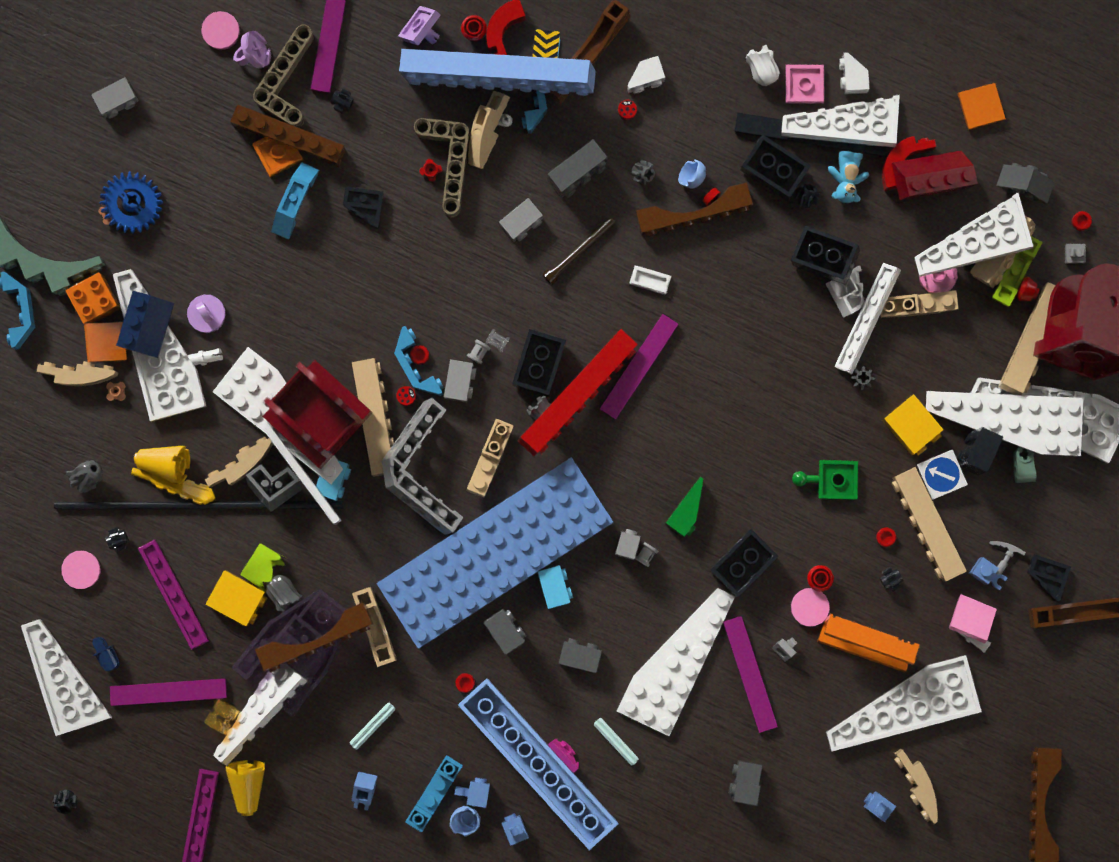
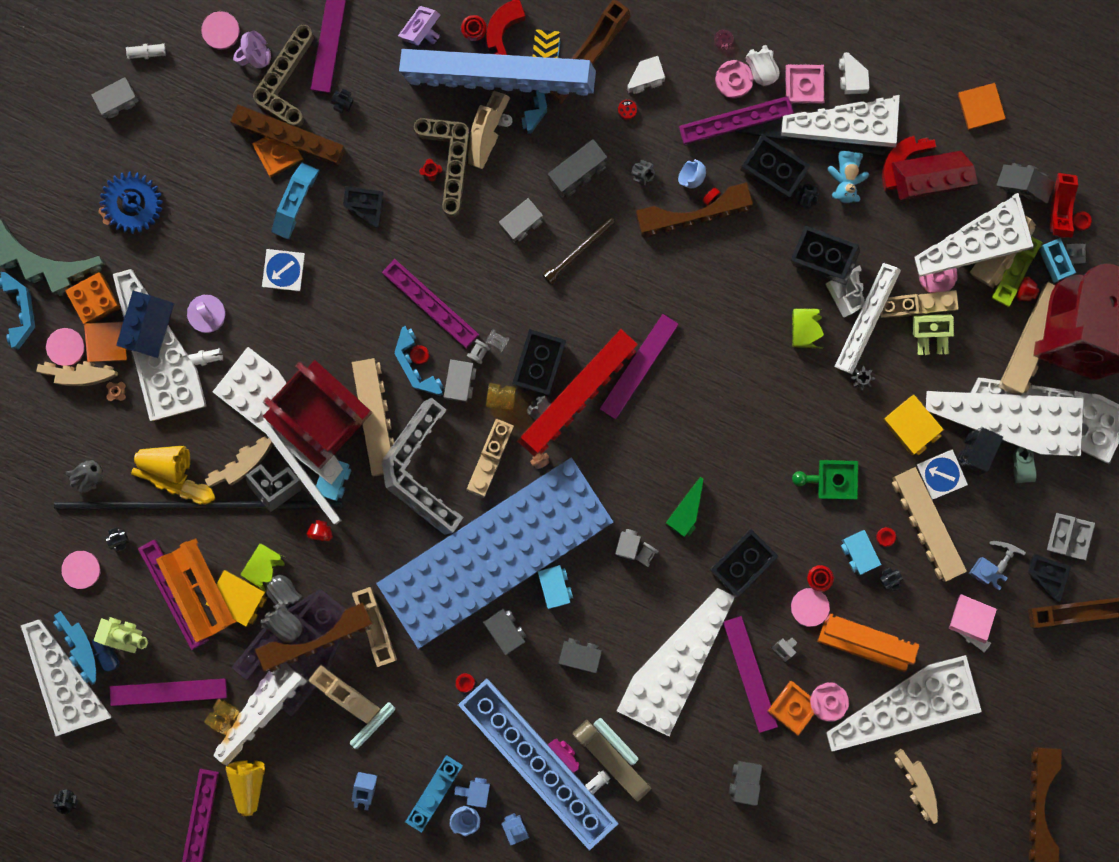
(65, 347): none -> bright pink tile
(82, 653): none -> dark azure slope
(120, 636): none -> yellowish green brick
(146, 51): none -> white pin
(174, 571): none -> orange piece
(282, 624): none -> dark grey piece
(283, 270): none -> piece
(320, 531): none -> red cone
(344, 694): none -> tan slope
(406, 396): red tile -> none
(430, 303): none -> magenta tile
(501, 397): none -> clear yellow wheel
(540, 460): none -> nougat plate
(598, 781): none -> white pin
(611, 760): none -> dark tan beam
(650, 280): white tile -> none
(723, 39): none -> clear pink tile
(734, 79): none -> bright pink tile
(735, 120): none -> magenta tile
(792, 708): none -> orange tile
(806, 328): none -> lime piece
(829, 702): none -> bright pink tile
(860, 552): none -> medium azure brick
(879, 806): medium blue brick -> none
(933, 326): none -> yellowish green brick
(1057, 260): none -> medium azure brick
(1062, 205): none -> red arch
(1071, 536): none -> light grey slope

